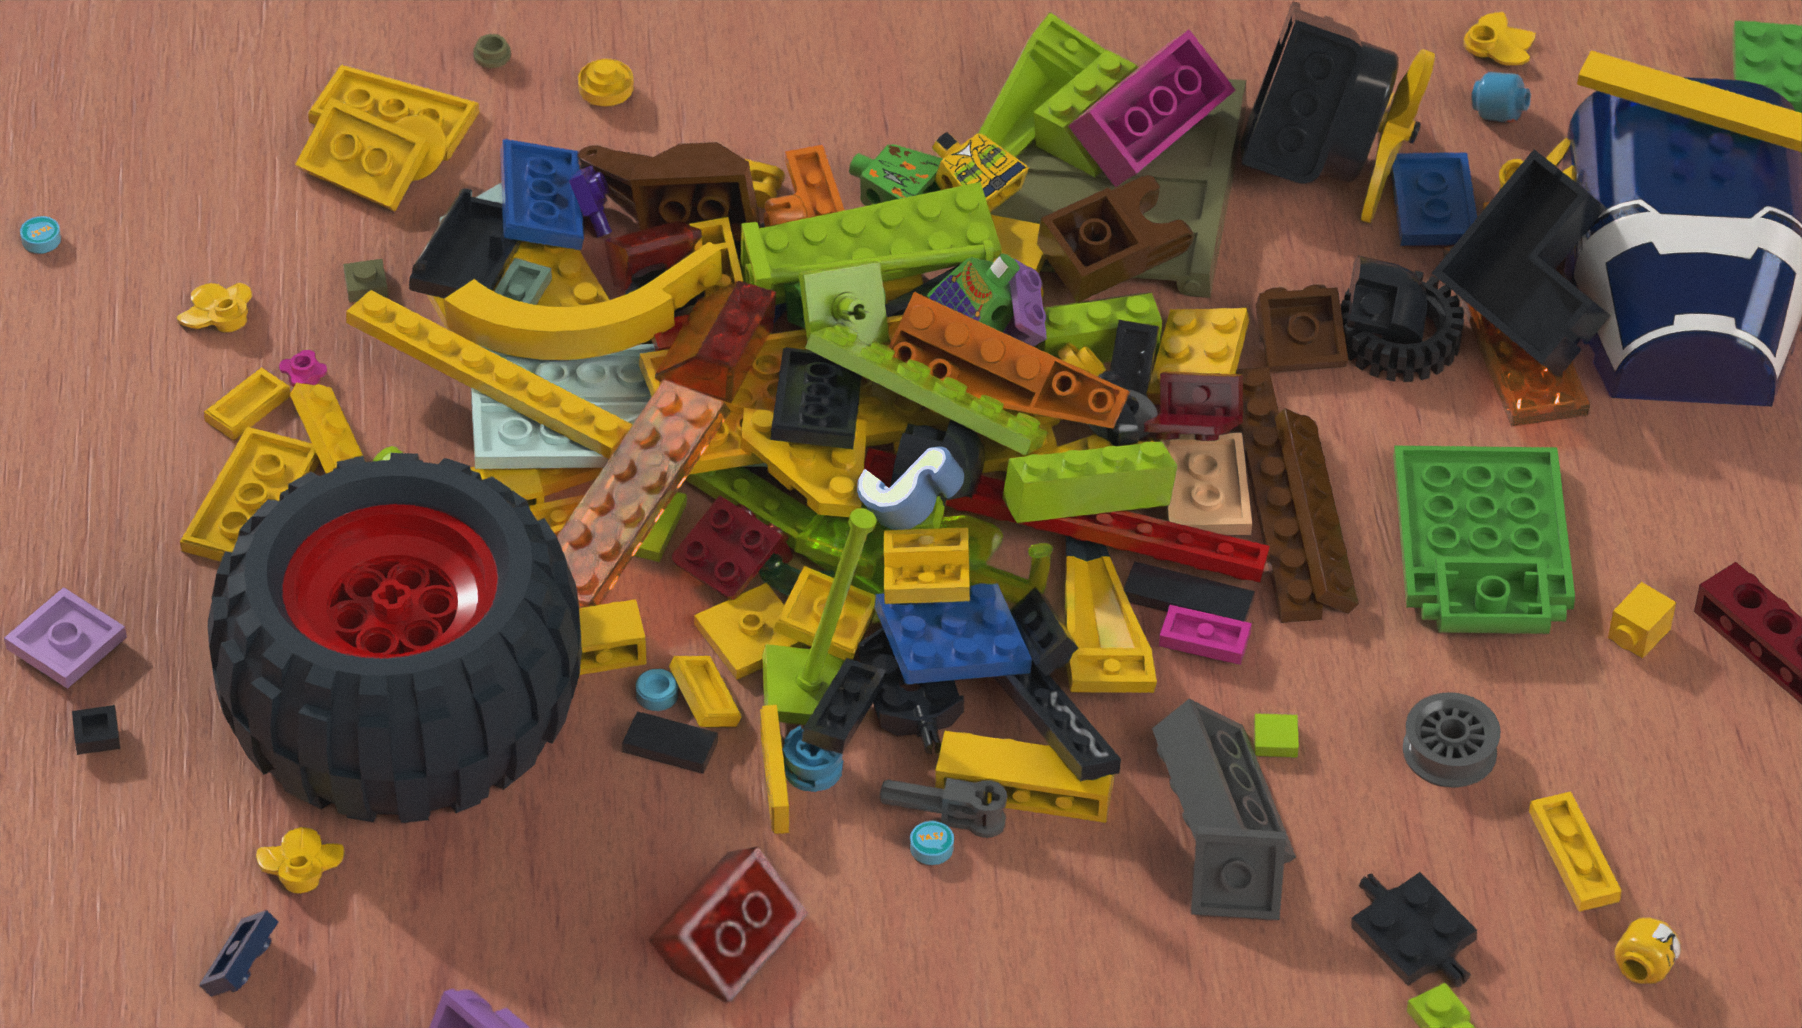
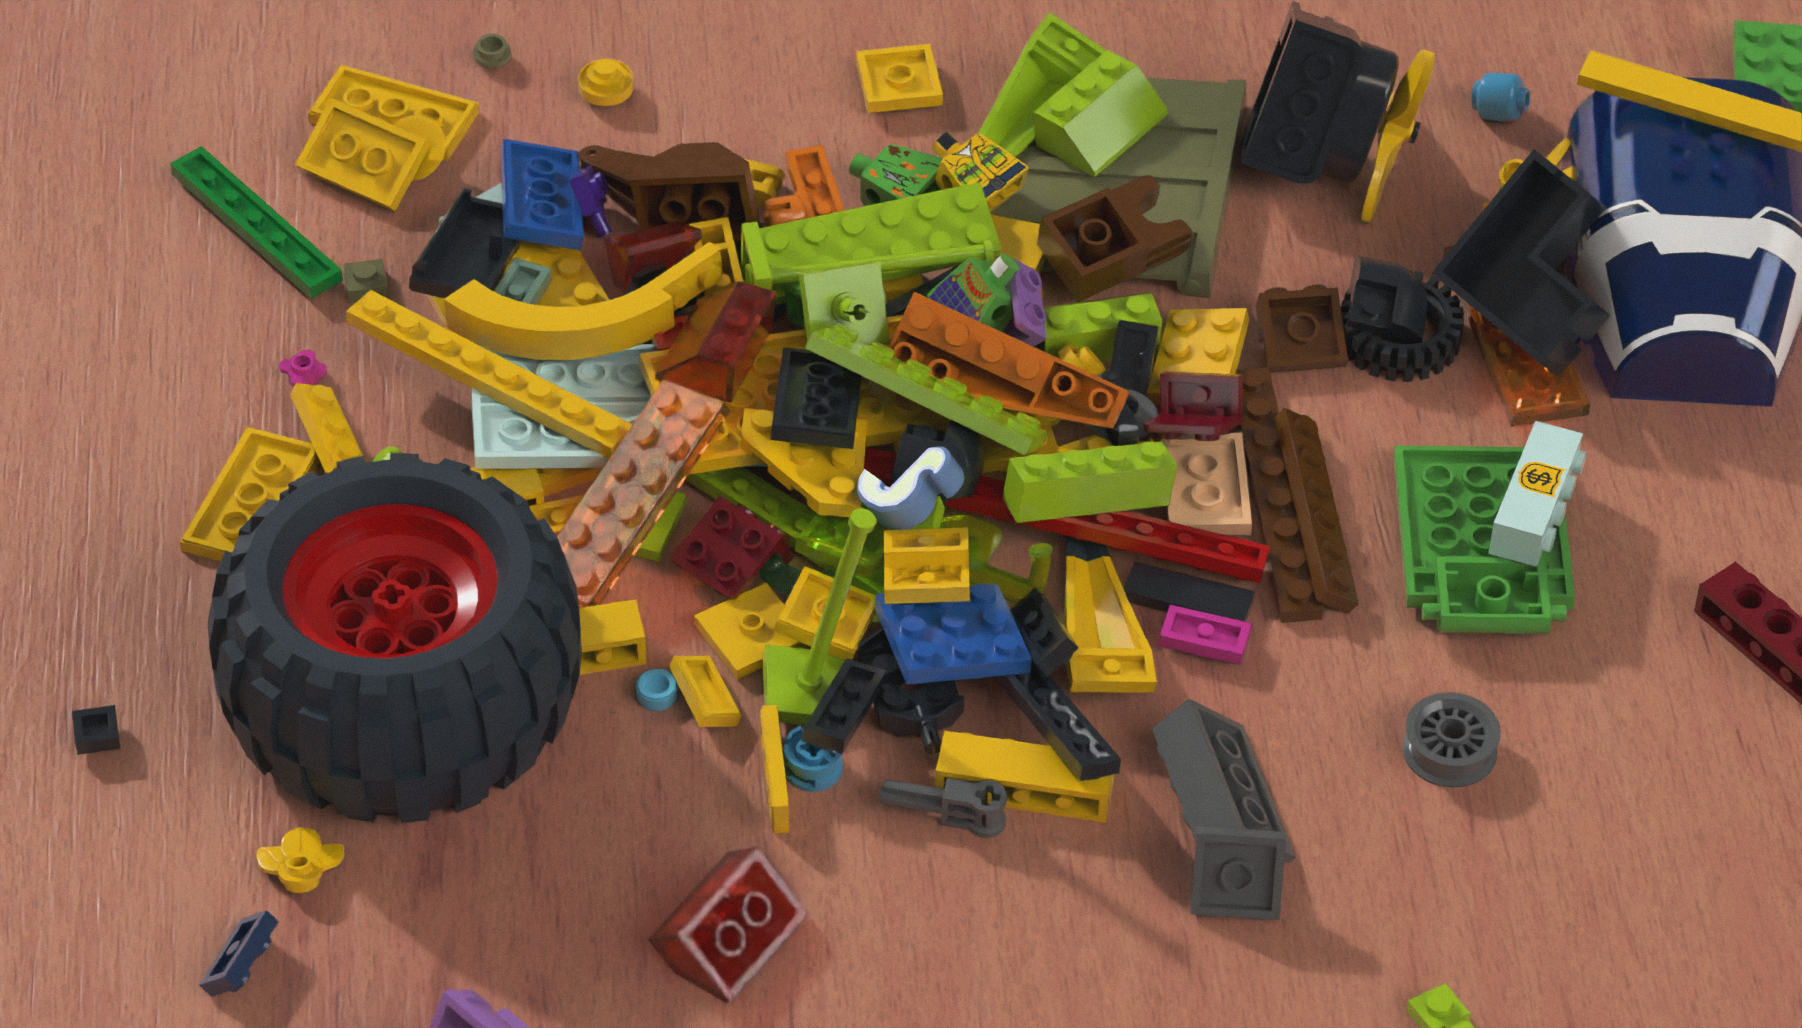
(40, 234): medium azure tile -> none
(65, 637): lavender plate -> none
(217, 307): yellow plate -> none
(247, 403): yellow tile -> none
(256, 222): none -> green plate
(670, 742): black tile -> none
(899, 78): none -> yellow plate
(932, 843): medium azure tile -> none
(1152, 108): dark pink brick -> none
(1276, 735): lime tile -> none
(1414, 929): black plate -> none
(1432, 197): blue plate -> none
(1498, 41): yellow plate -> none
(1537, 494): none -> light aqua brick
(1575, 851): yellow plate -> none
(1641, 620): yellow brick -> none
(1647, 951): yellow head -> none

